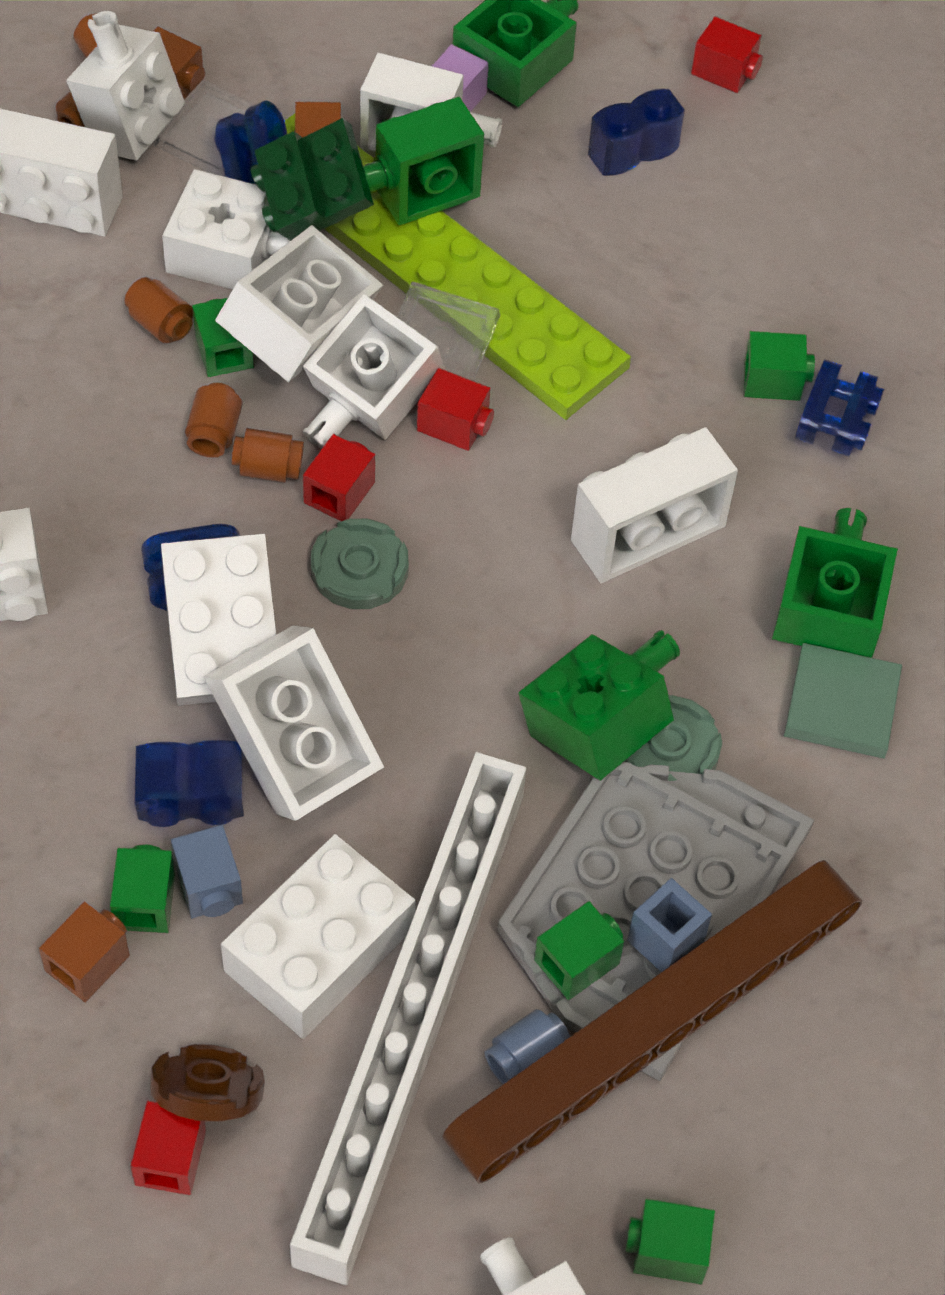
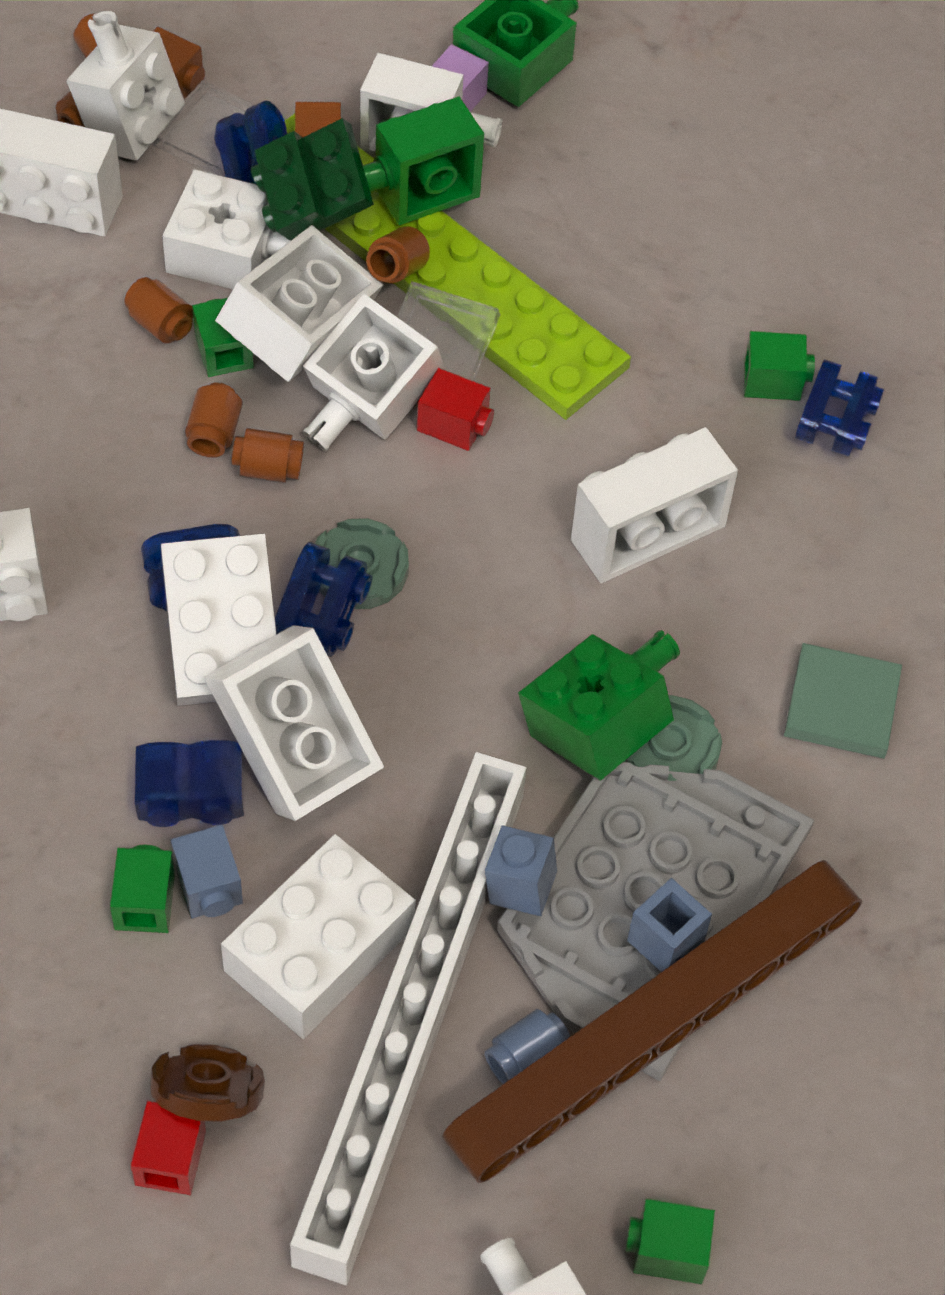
(85, 950): dark orange brick -> none
(339, 478): red brick -> none
(346, 584): none -> clear blue brick
(398, 254): none -> dark orange brick
(521, 870): none -> sand blue brick
(579, 949): green brick -> none
(635, 132): clear blue brick -> none
(727, 55): red brick -> none
(836, 588): green brick -> none

